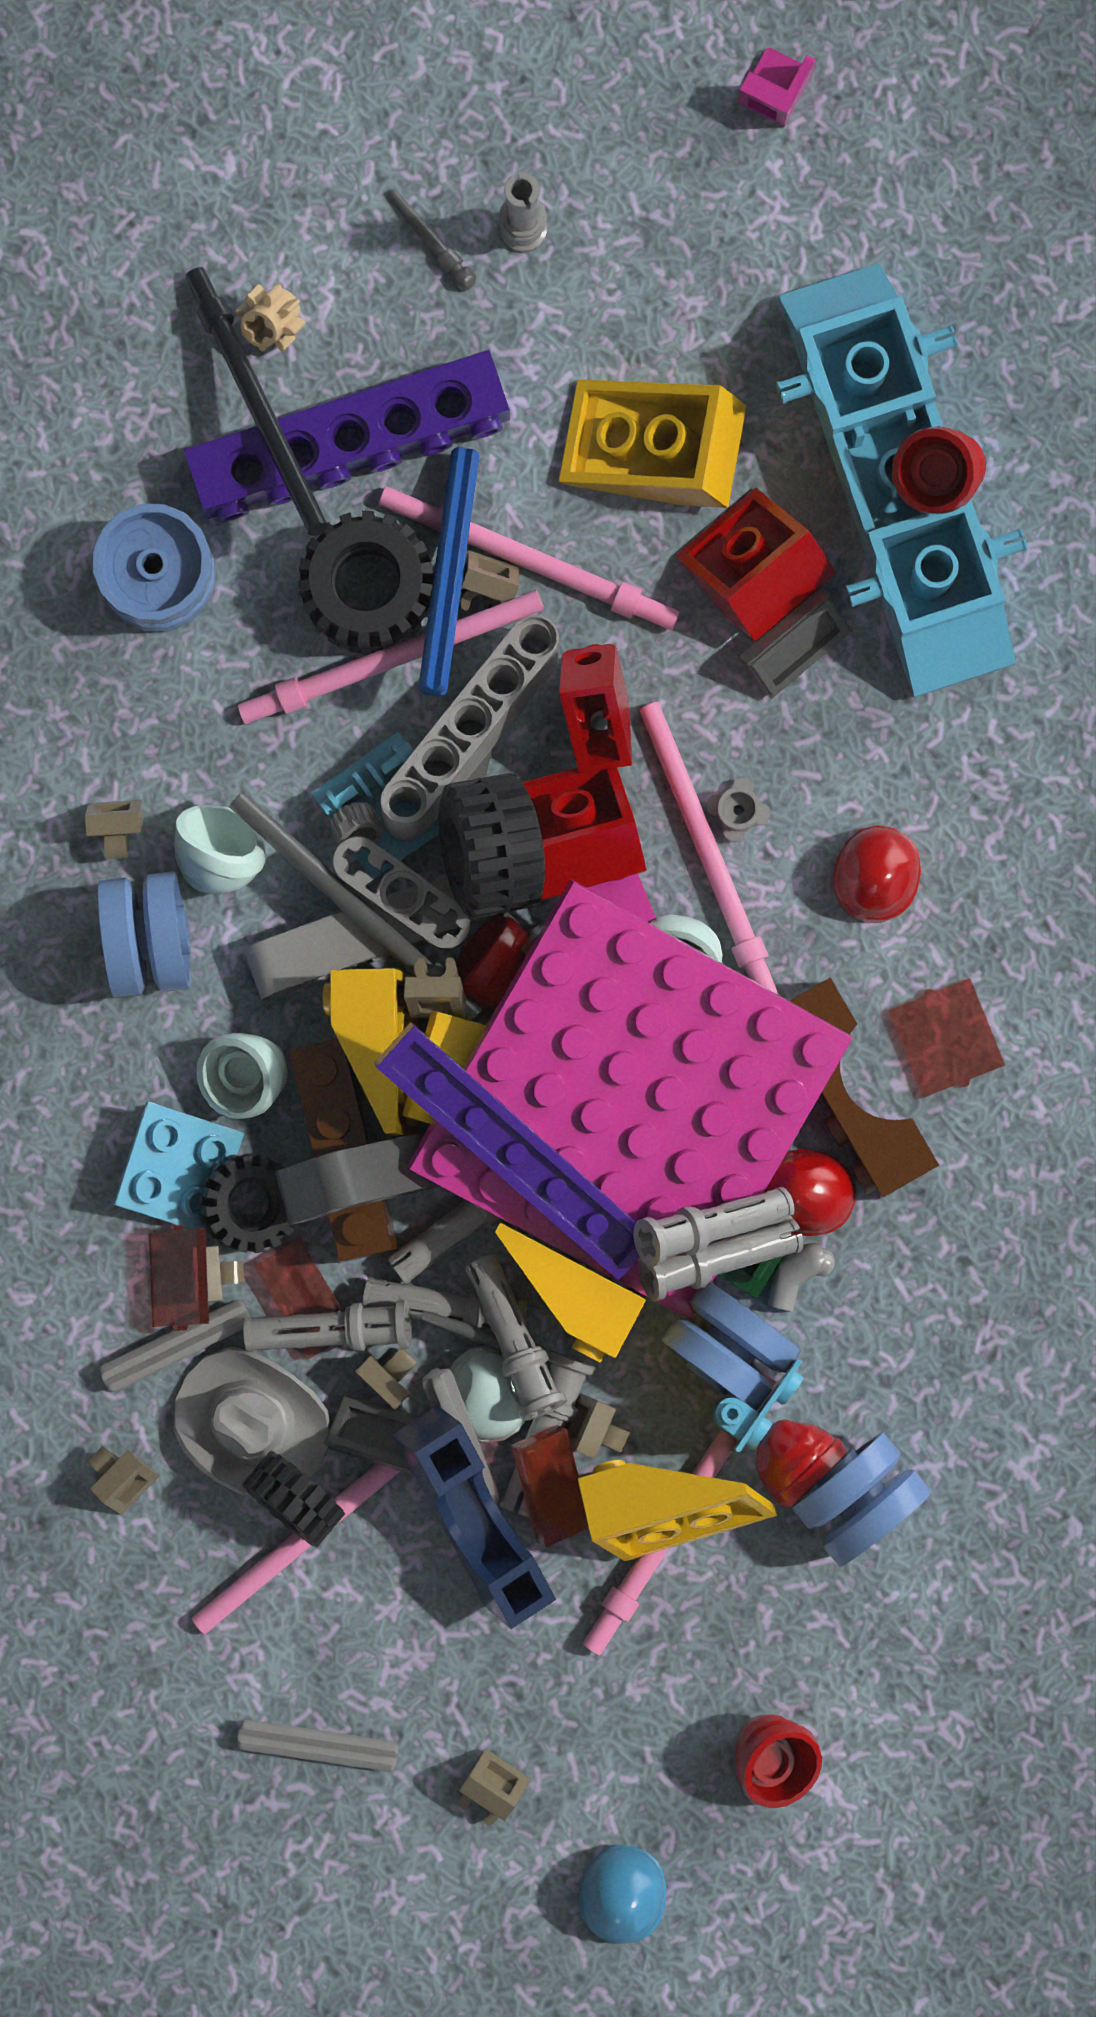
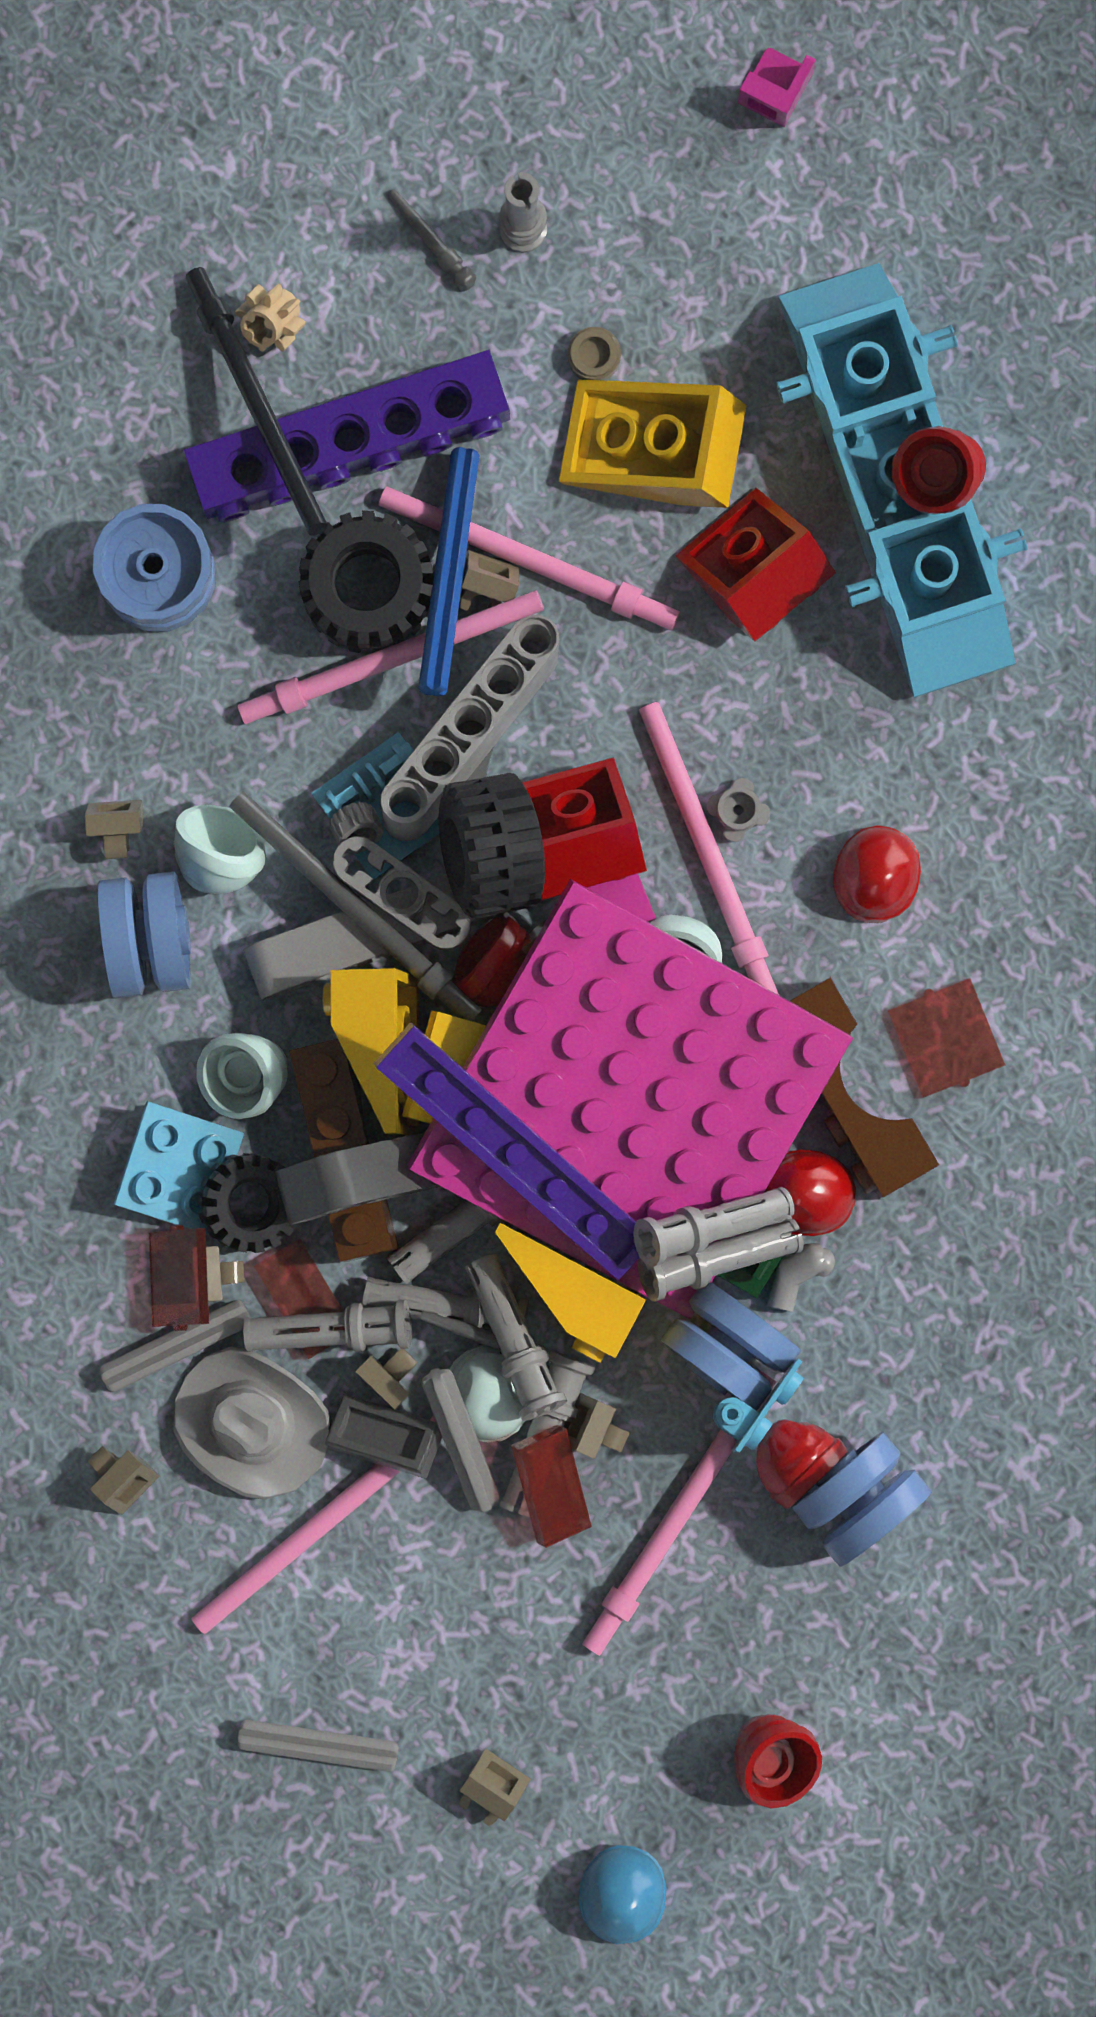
(293, 1499): black tyre -> none
(437, 994): dark tan tile -> none
(487, 1546): dark blue arch -> none
(590, 687): red torso -> none
(594, 354): none -> dark tan tile
(651, 1509): yellow slope -> none
(795, 643): dark grey tile -> none

